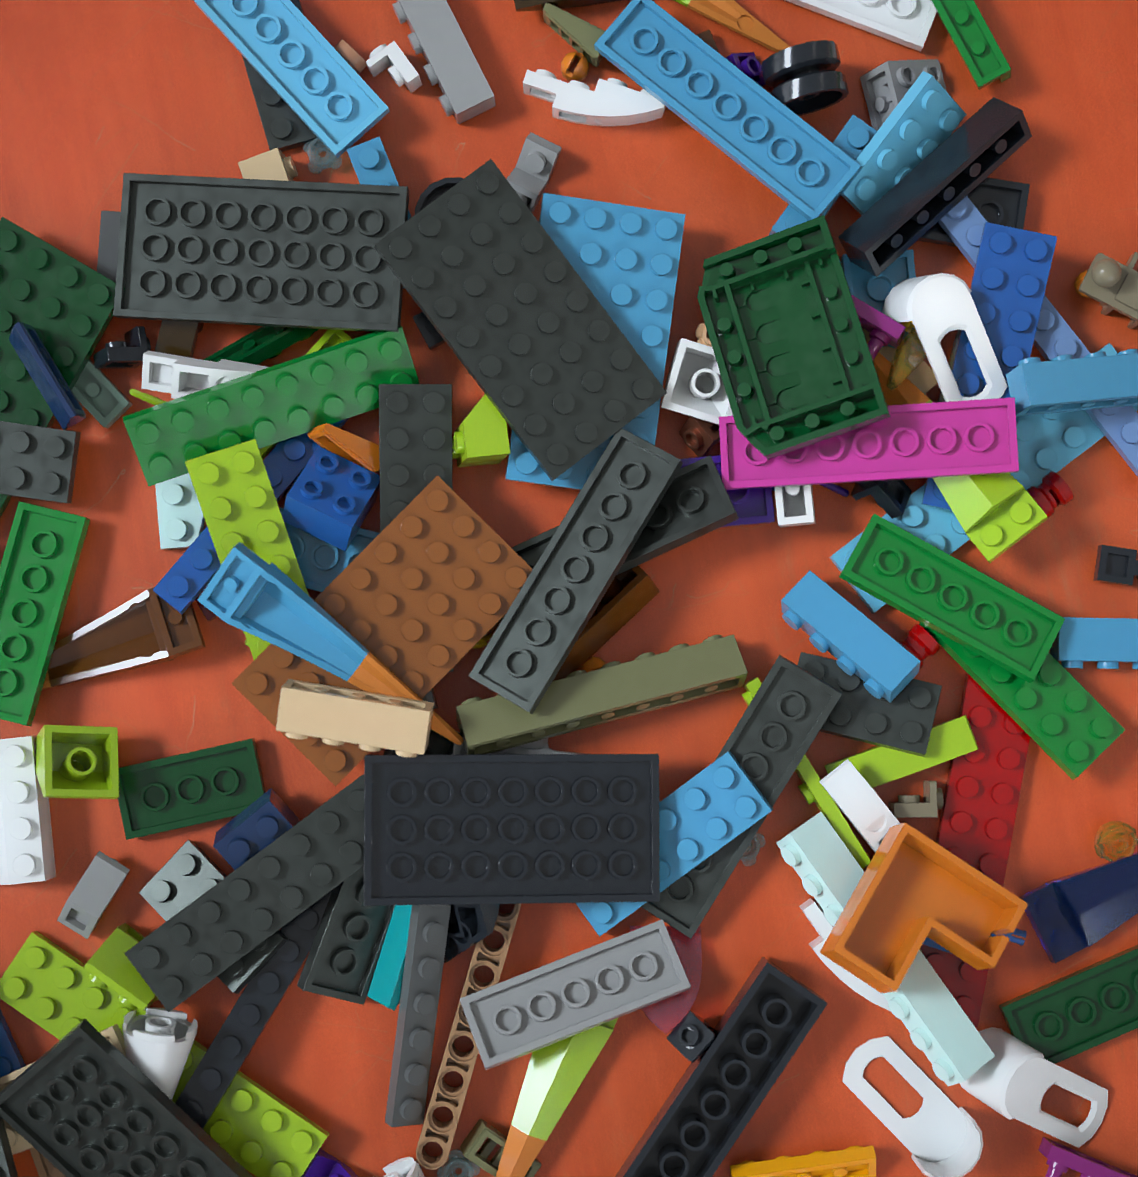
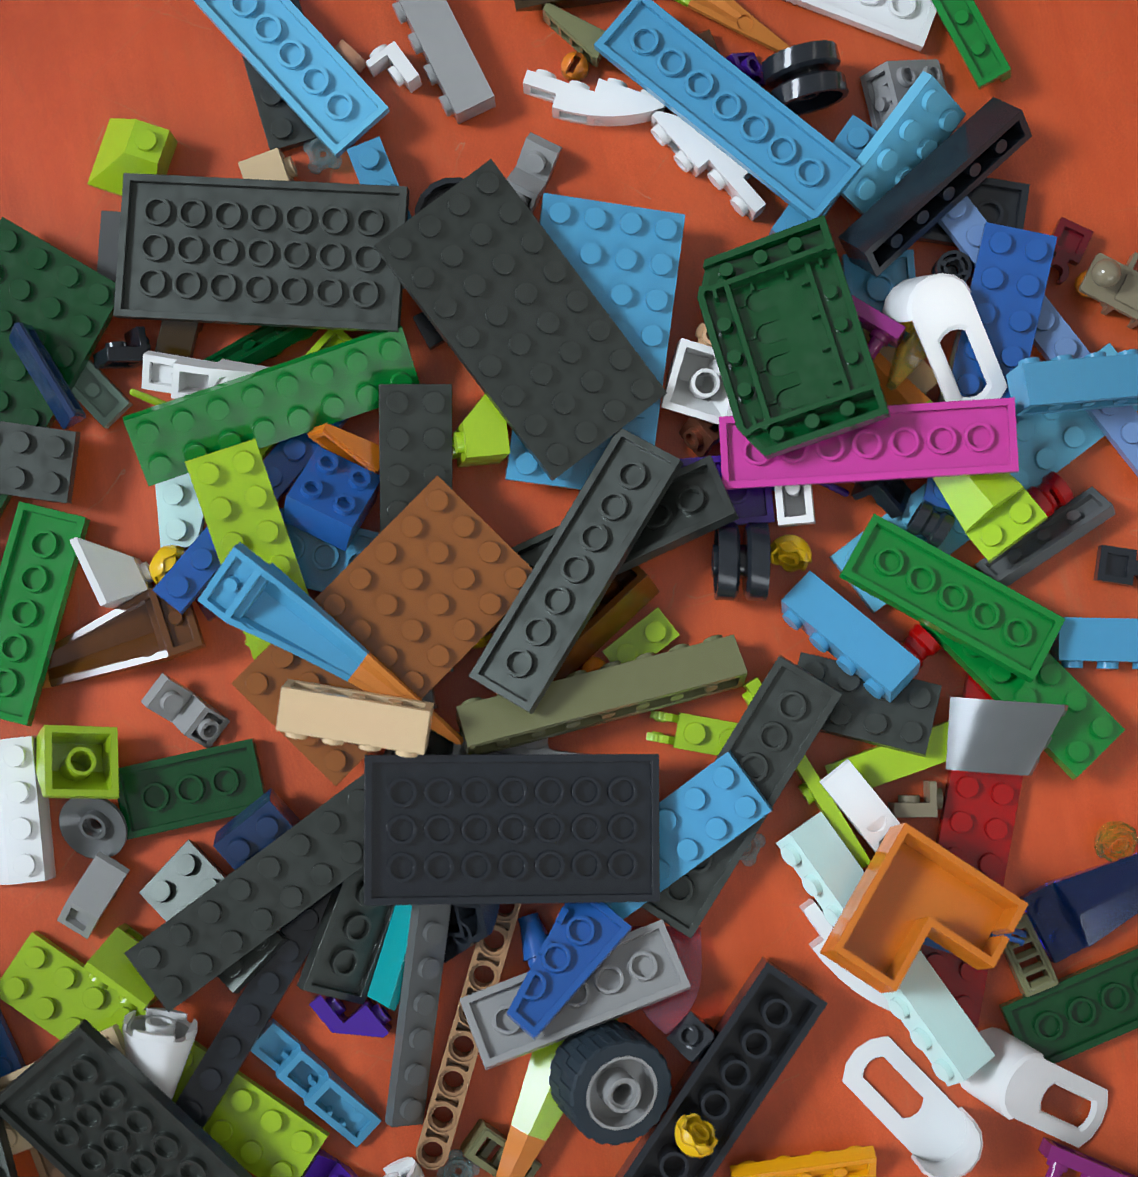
(87, 835): none -> dark grey dish
(111, 573): none -> white slope
(131, 148): none -> lime slope
(164, 560): none -> yellow plate
(185, 710): none -> light grey slope
(316, 1083): none -> dark azure slope
(365, 1021): none -> dark purple slope
(532, 936): none -> blue cone
(569, 956): none -> blue wing
(610, 1083): none -> black wheel
(646, 636): none -> lime plate
(693, 732): none -> lime hinge
(695, 1136): none -> yellow plate
(697, 154): none -> white slope
(745, 561): none -> black wheel
(790, 553): none -> yellow plate
(930, 523): none -> black wheel
(953, 259): none -> black wheel
(999, 735): none -> dark grey slope
(1037, 985): none -> olive slope
(1050, 537): none -> dark grey plate
(1070, 246): none -> dark red plate

